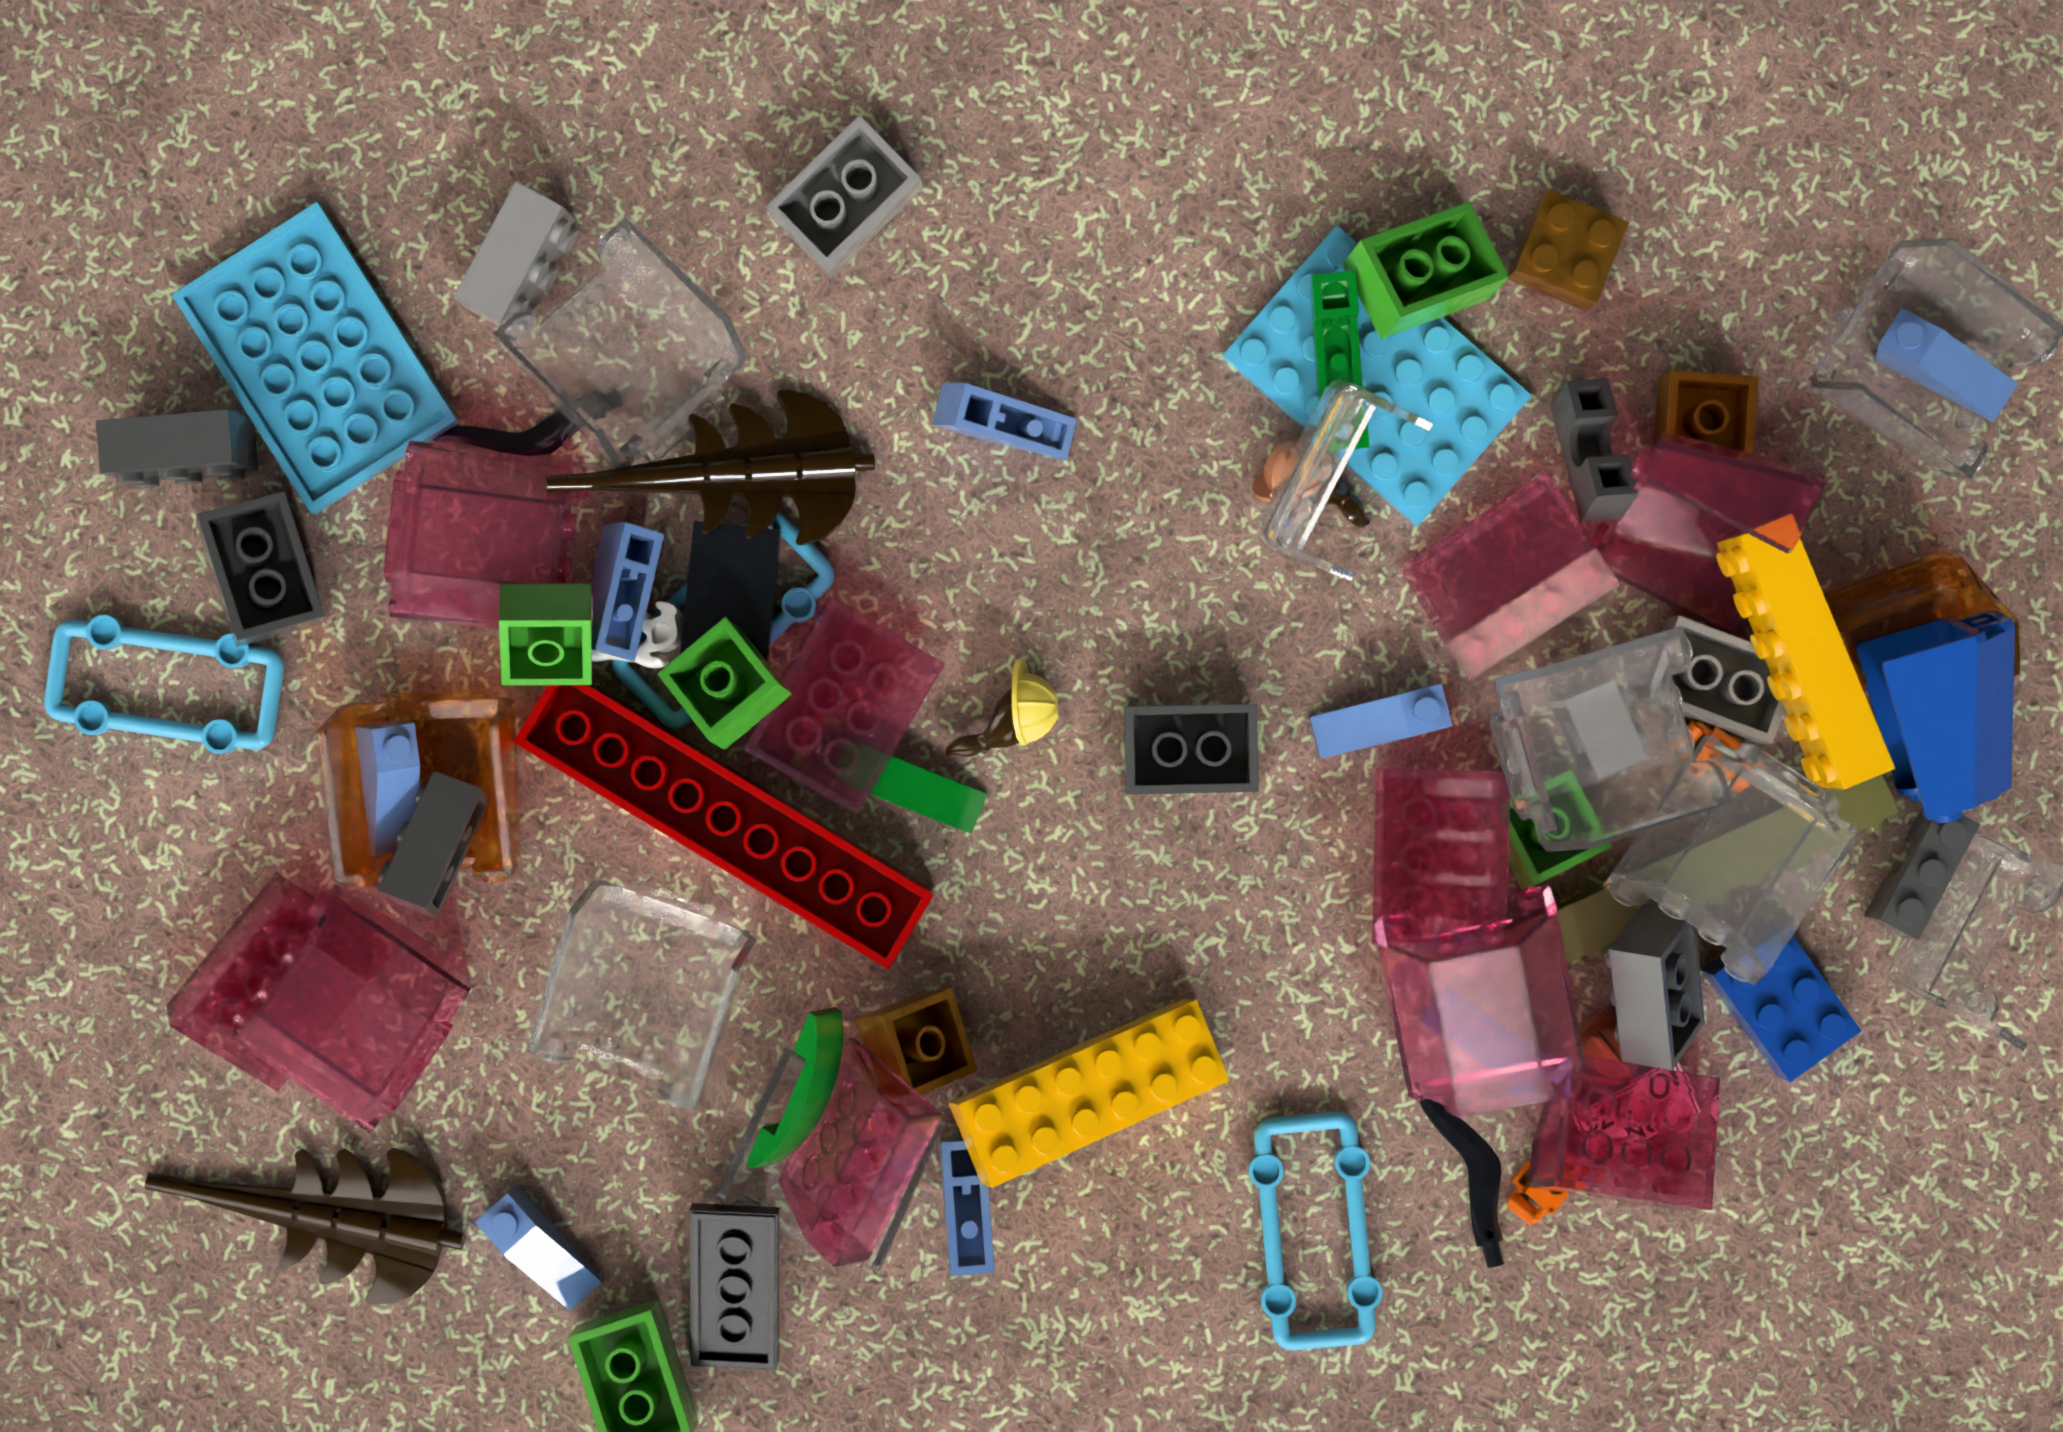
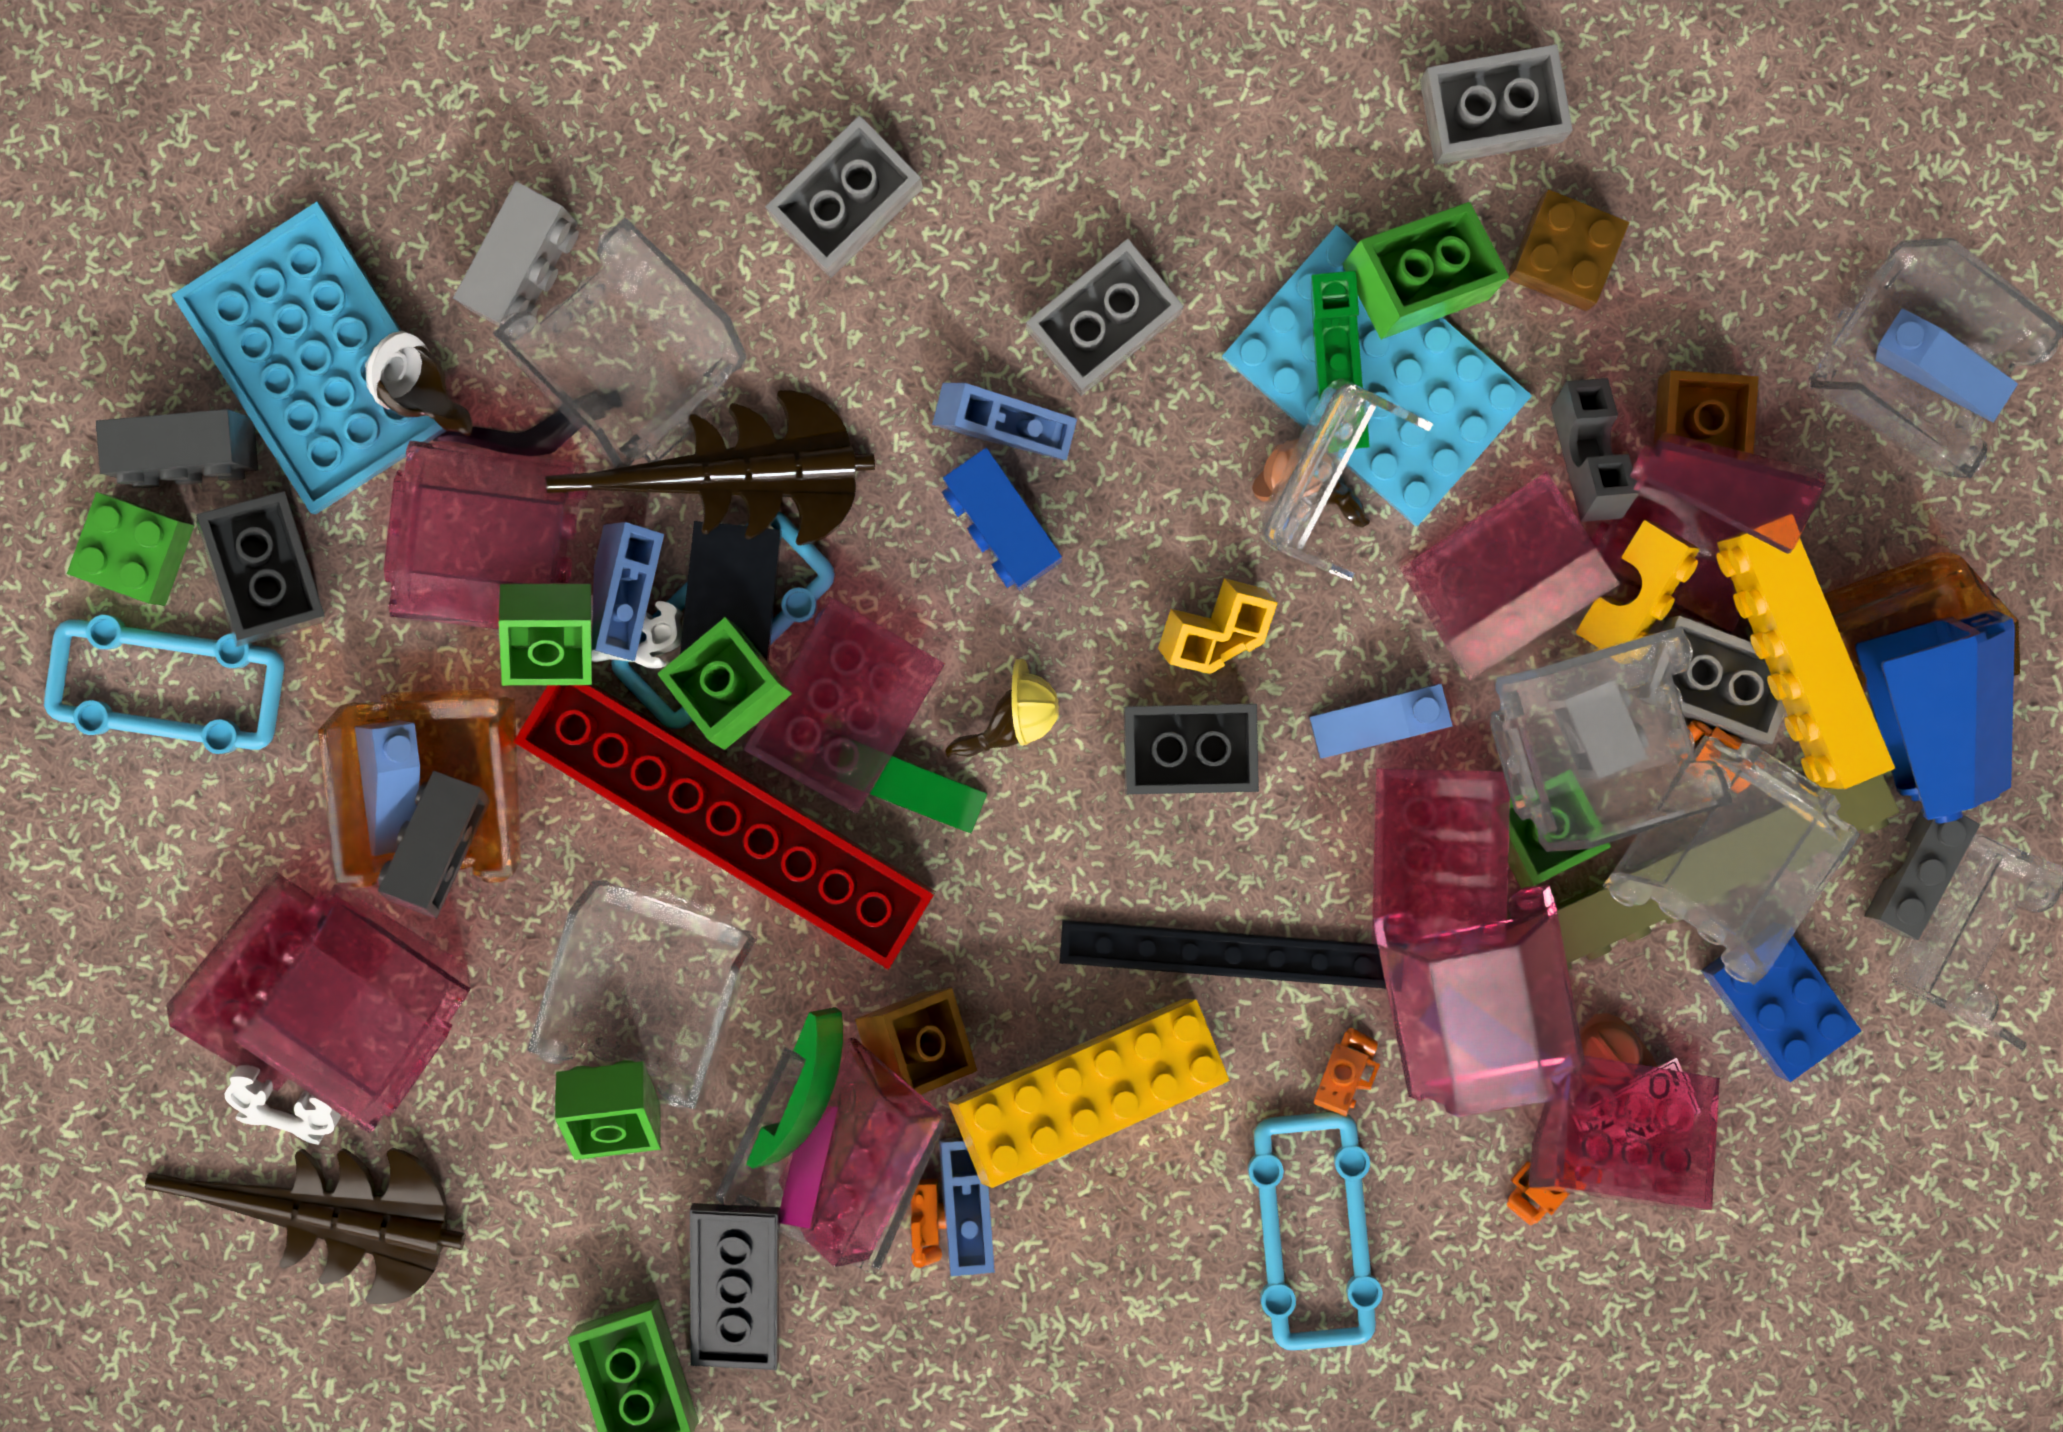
(130, 549): none -> bright green brick
(248, 1096): none -> white helmet
(412, 382): none -> piece
(538, 1248): medium blue slope -> none
(608, 1110): none -> bright green brick
(806, 1174): none -> dark pink sticker
(926, 1222): none -> orange piece
(1000, 521): none -> blue brick
(1104, 317): none -> light grey brick
(1221, 954): none -> black tile
(1236, 625): none -> yellow brick
(1345, 1071): none -> orange piece
(1483, 1177): black piece -> none
(1496, 104): none -> light grey brick
(1655, 988): dark grey brick -> none
(1662, 563): none -> yellow arch

